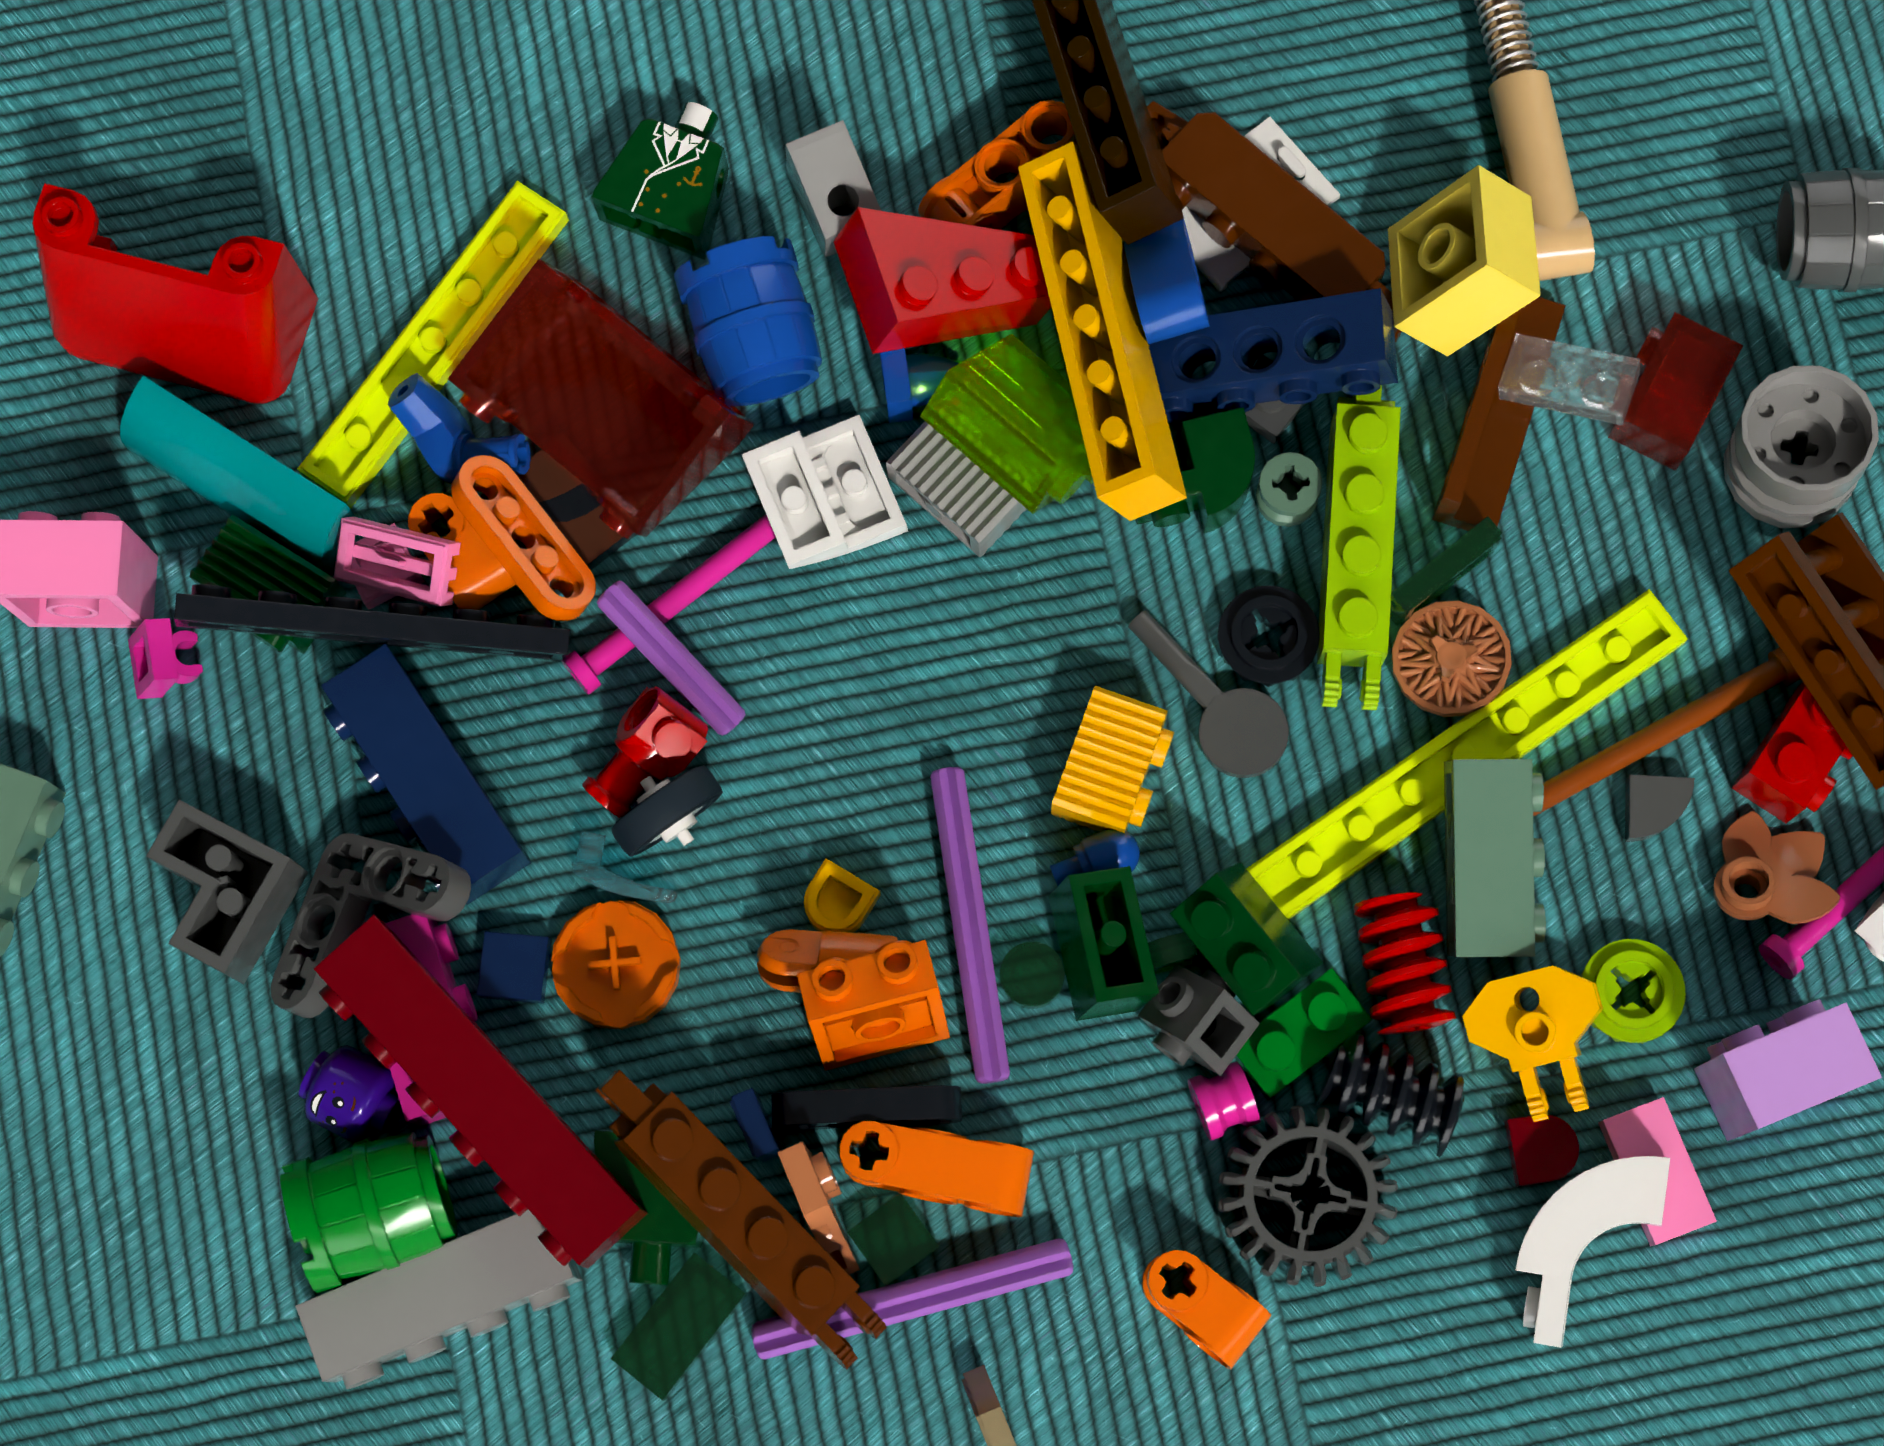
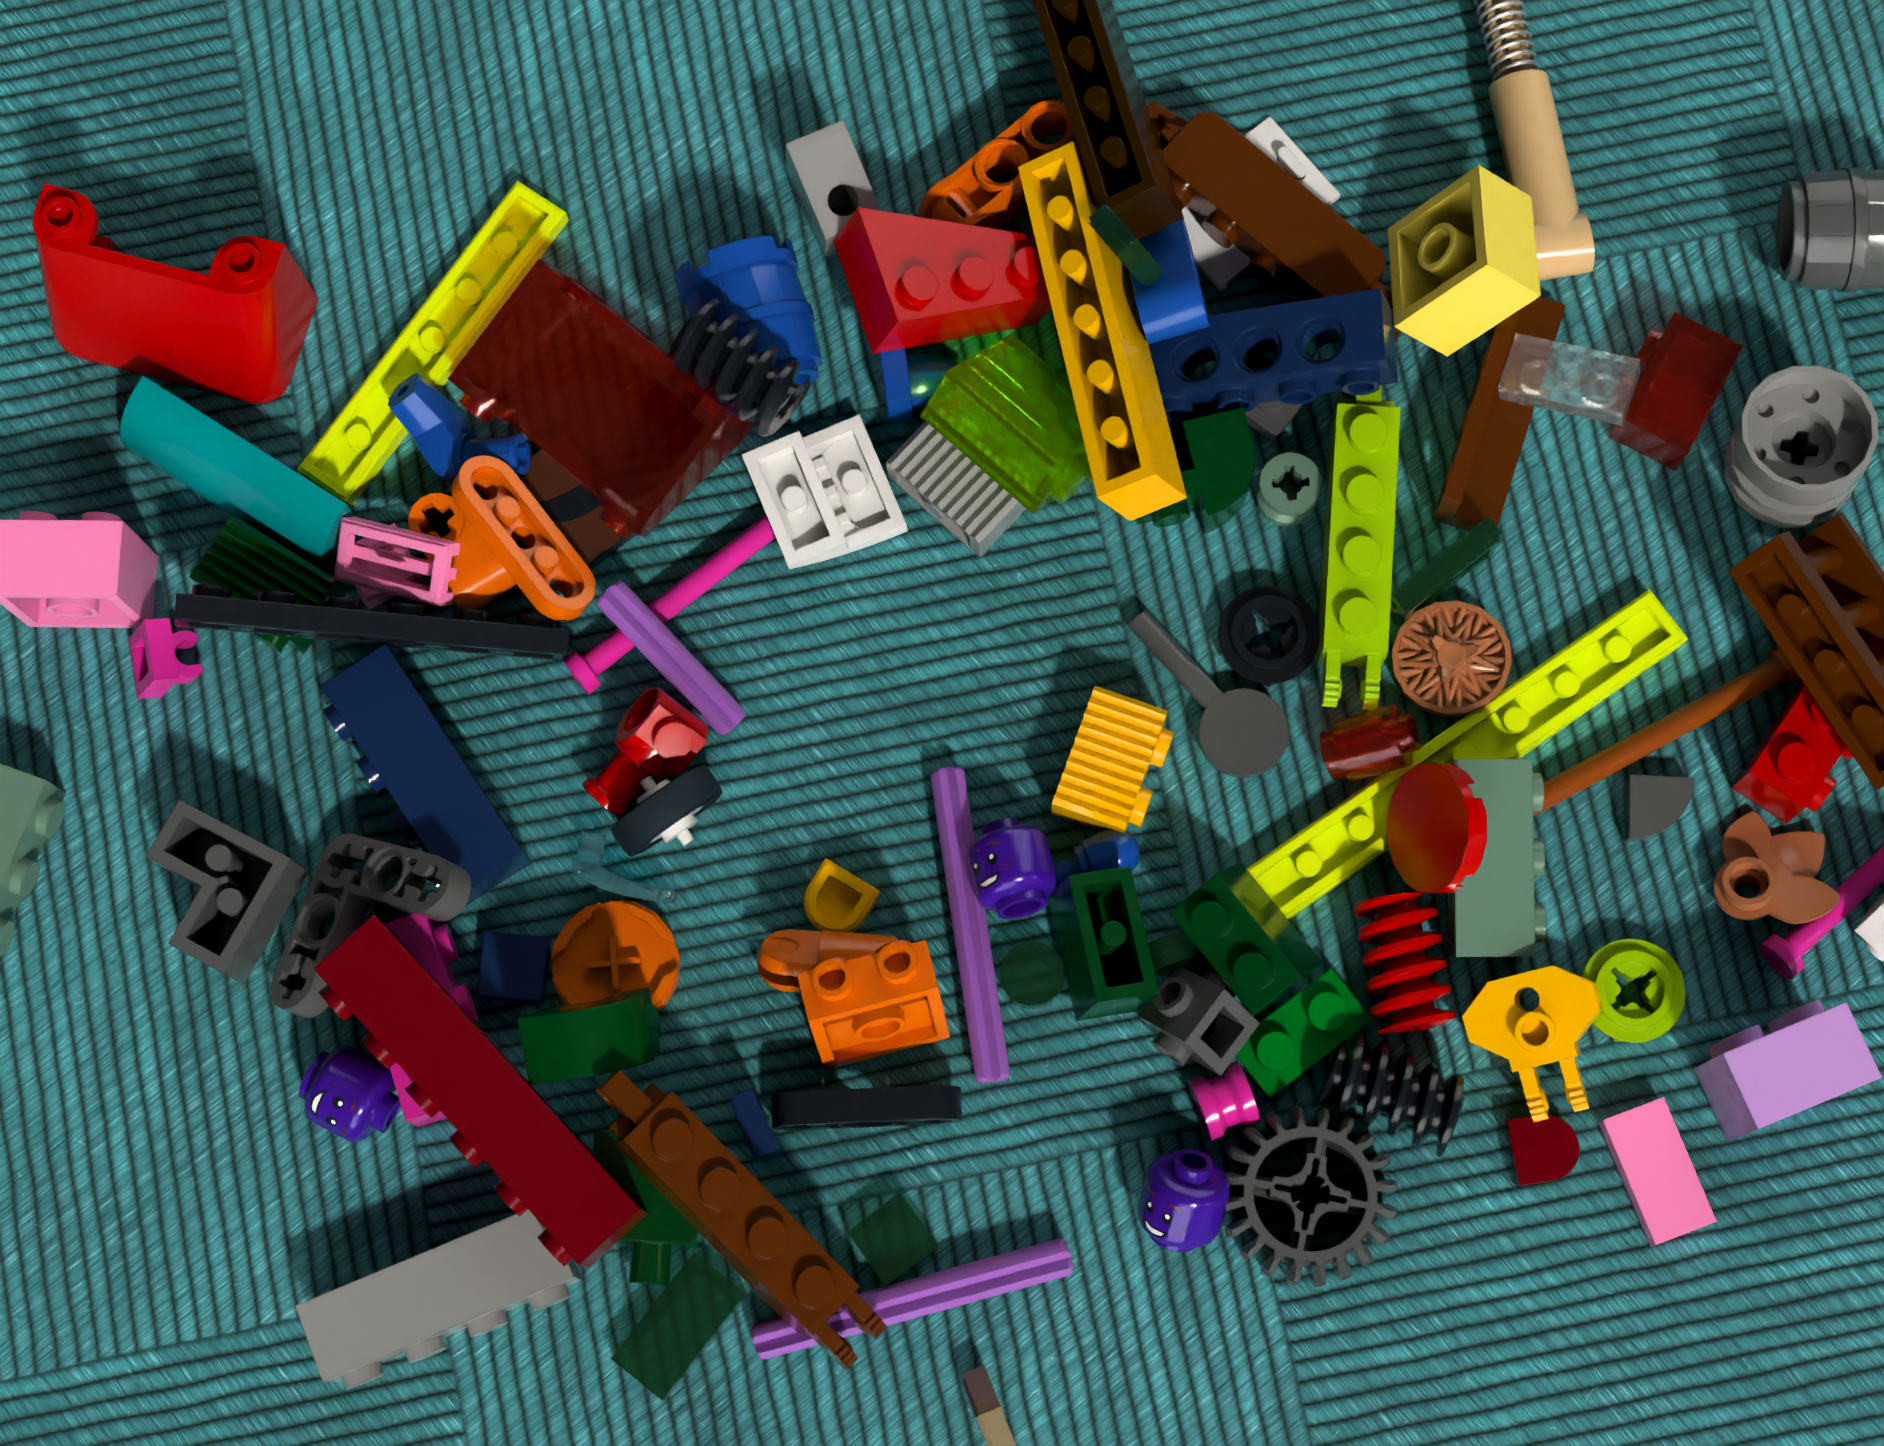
(368, 1207): green piece -> none
(590, 1037): none -> dark green brick
(667, 182): dark green torso -> none
(738, 370): none -> black piece
(814, 1187): nougat wing -> none
(942, 1167): orange piece -> none
(1011, 868): none -> dark purple head
(1125, 245): none -> clear green tile
(1183, 1200): none -> dark purple head
(1214, 1312): orange piece -> none
(1370, 743): none -> clear red brick
(1436, 828): none -> red tile
(1582, 1209): white arch -> none

